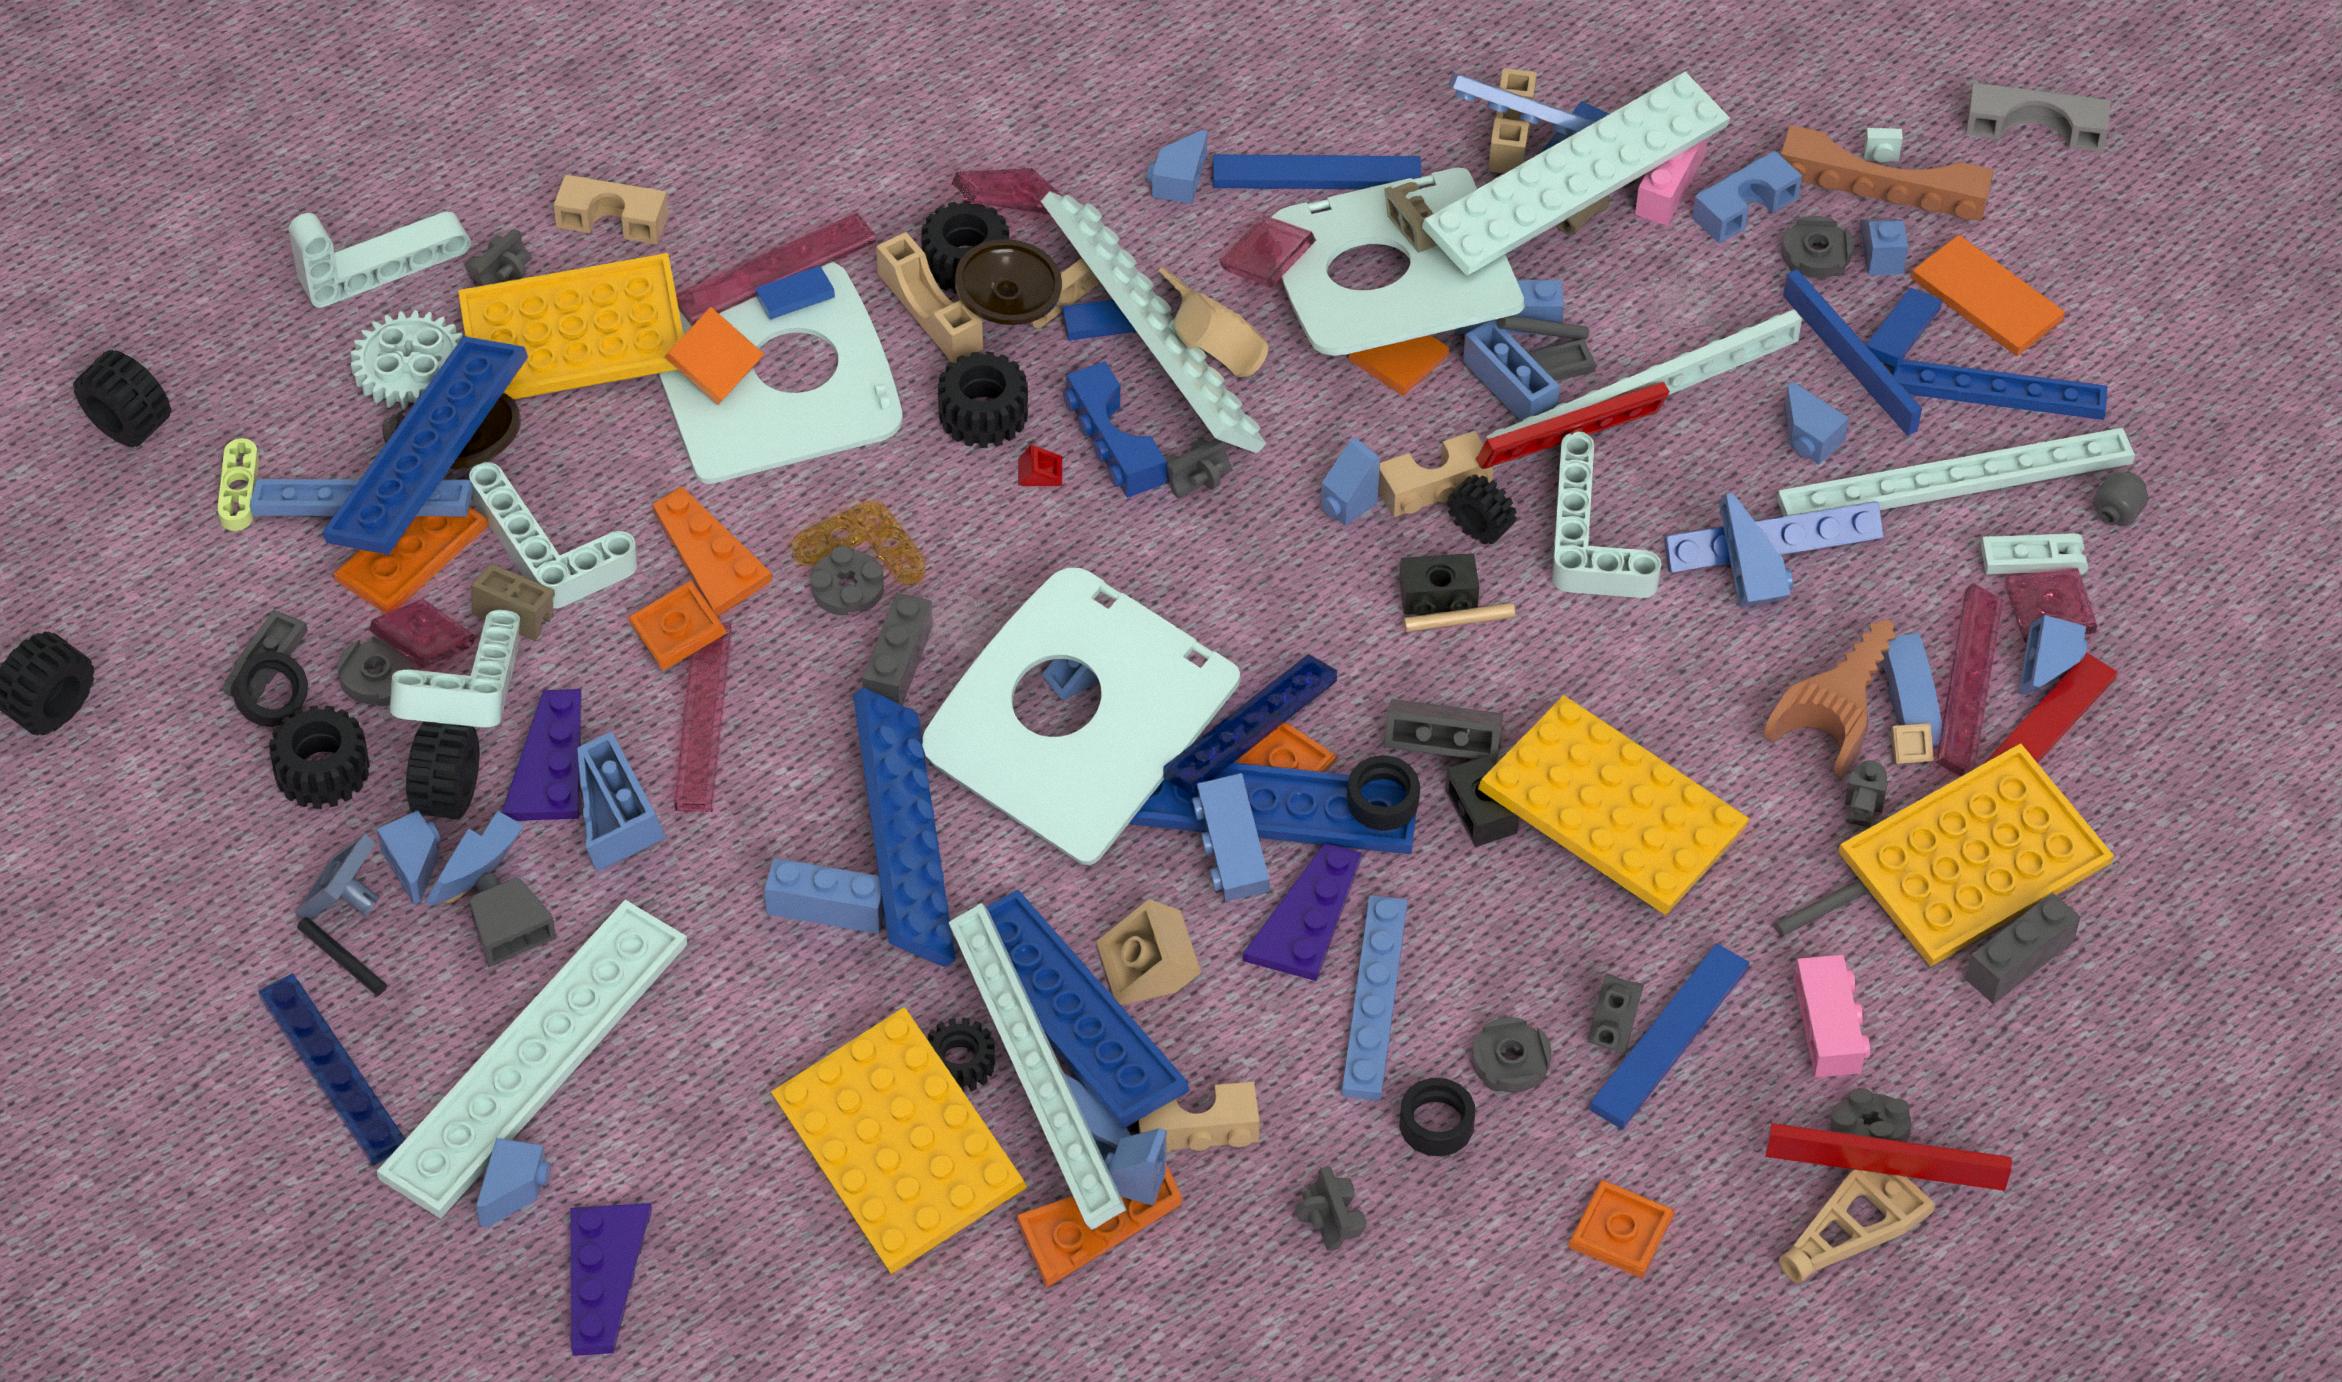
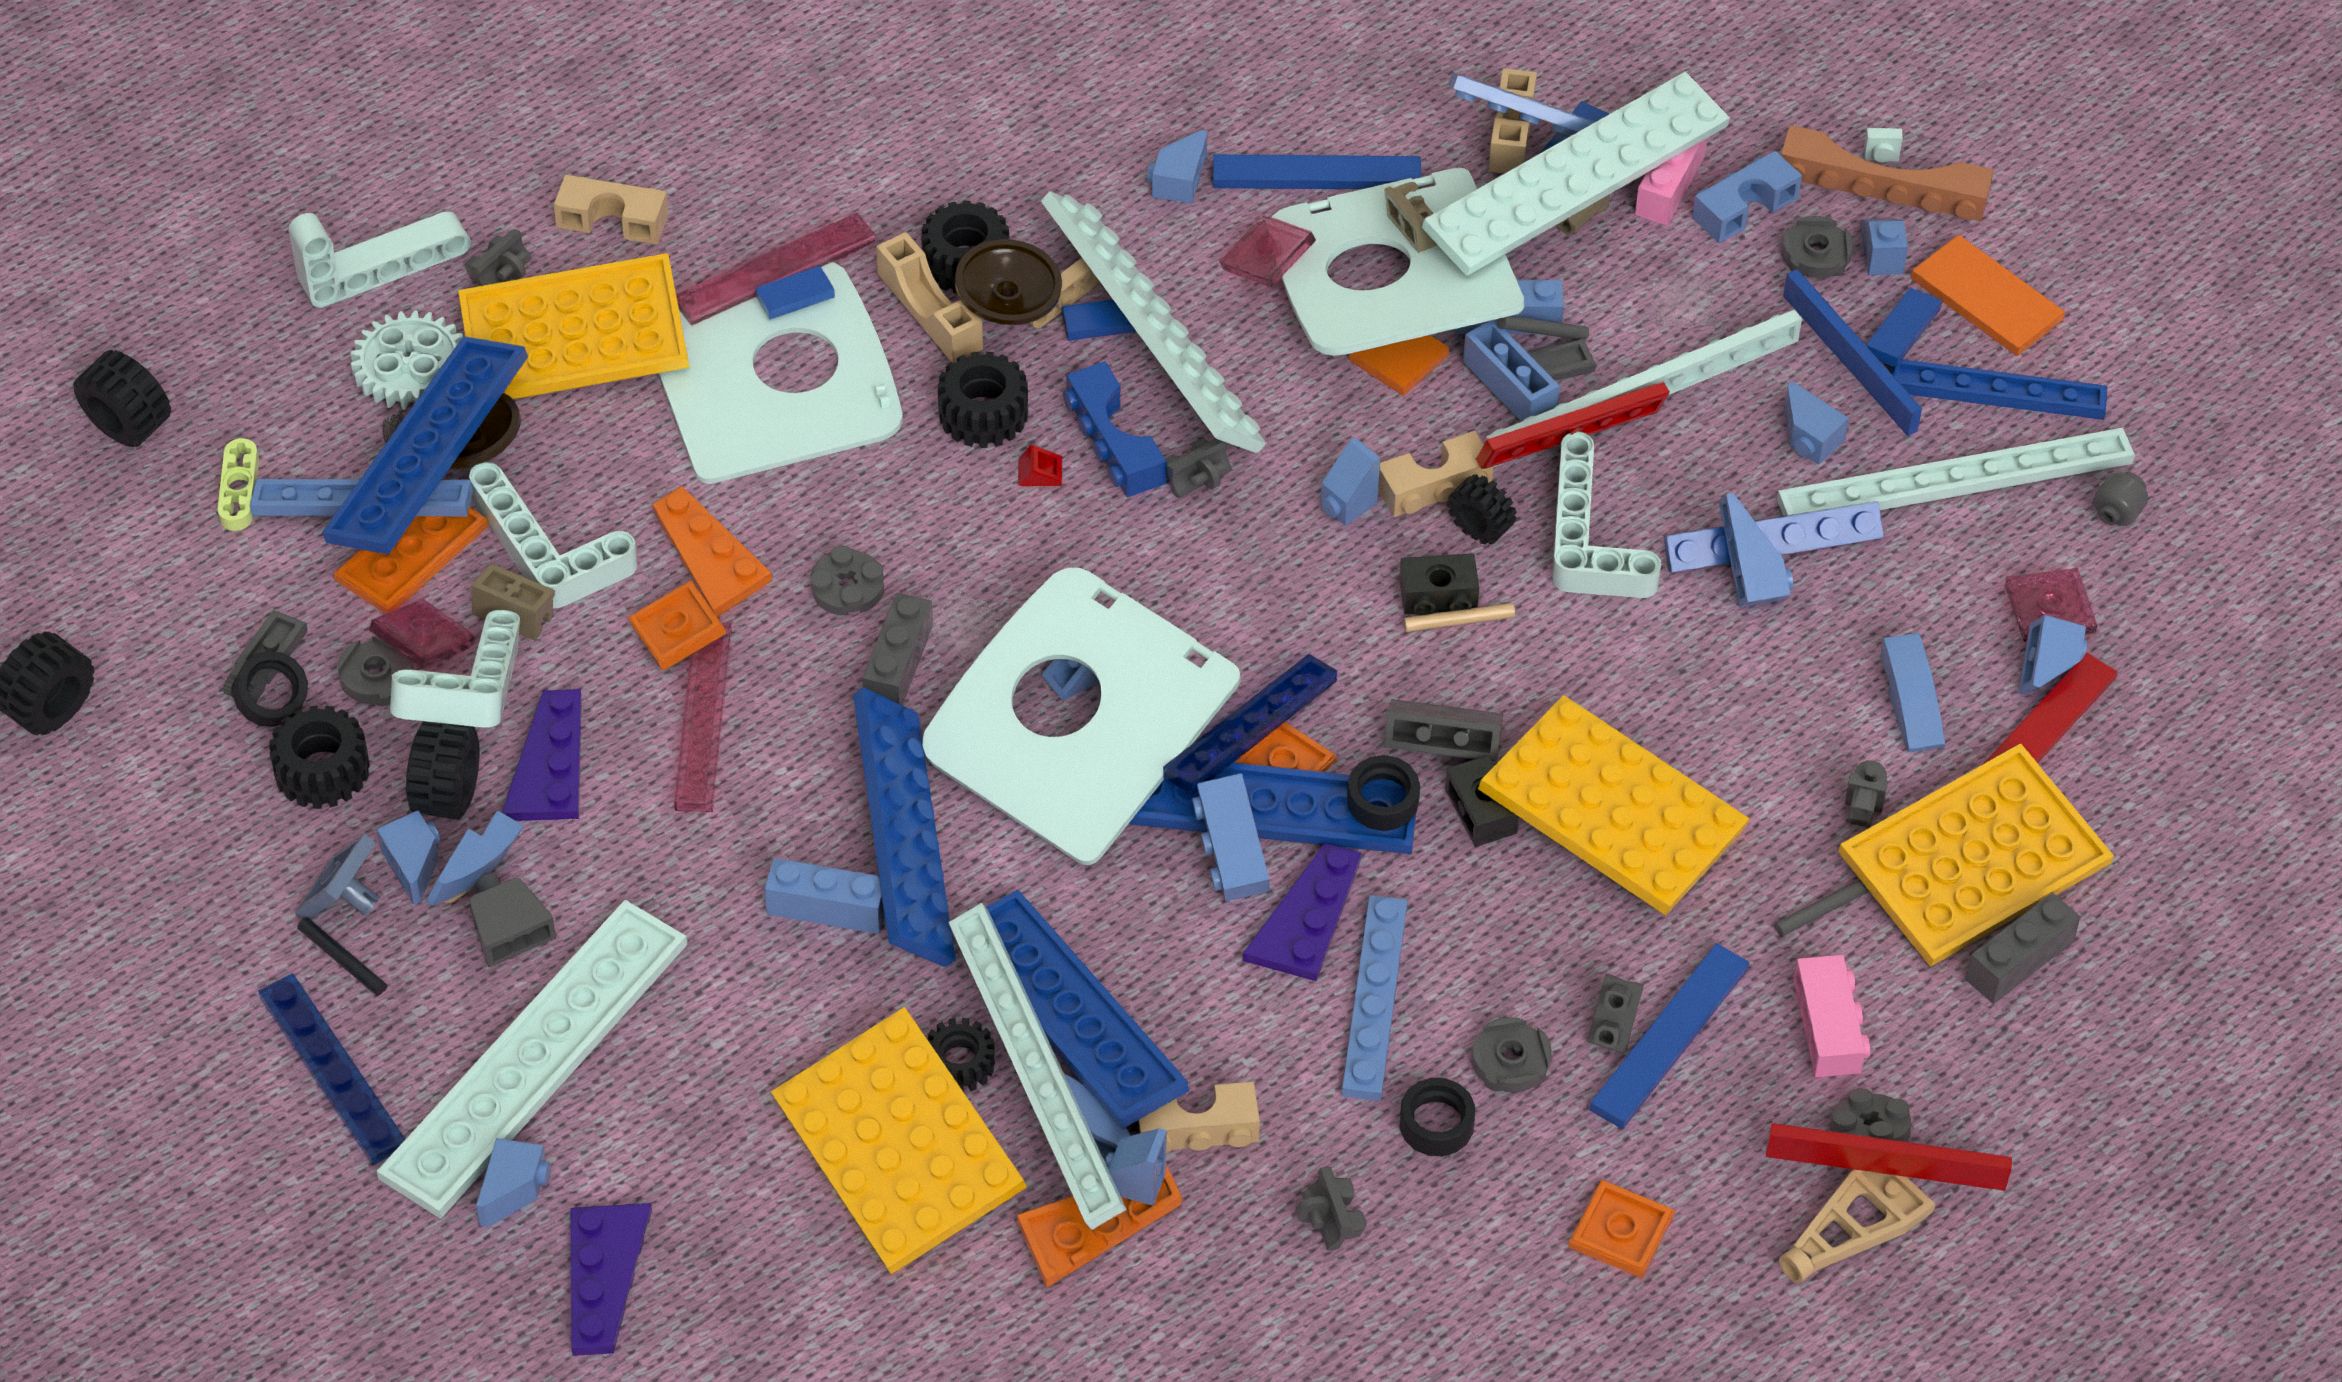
(615, 805): medium blue wedge -> none
(714, 355): orange tile -> none
(861, 531): clear yellow beam -> none
(1005, 188): clear pink wing -> none
(1148, 954): tan slope -> none
(1217, 330): tan animal -> none
(1835, 698): nougat animal -> none
(1912, 743): tan tile -> none
(1969, 680): clear pink tile -> none
(2033, 553): light aqua plate -> none
(2076, 118): light grey arch -> none

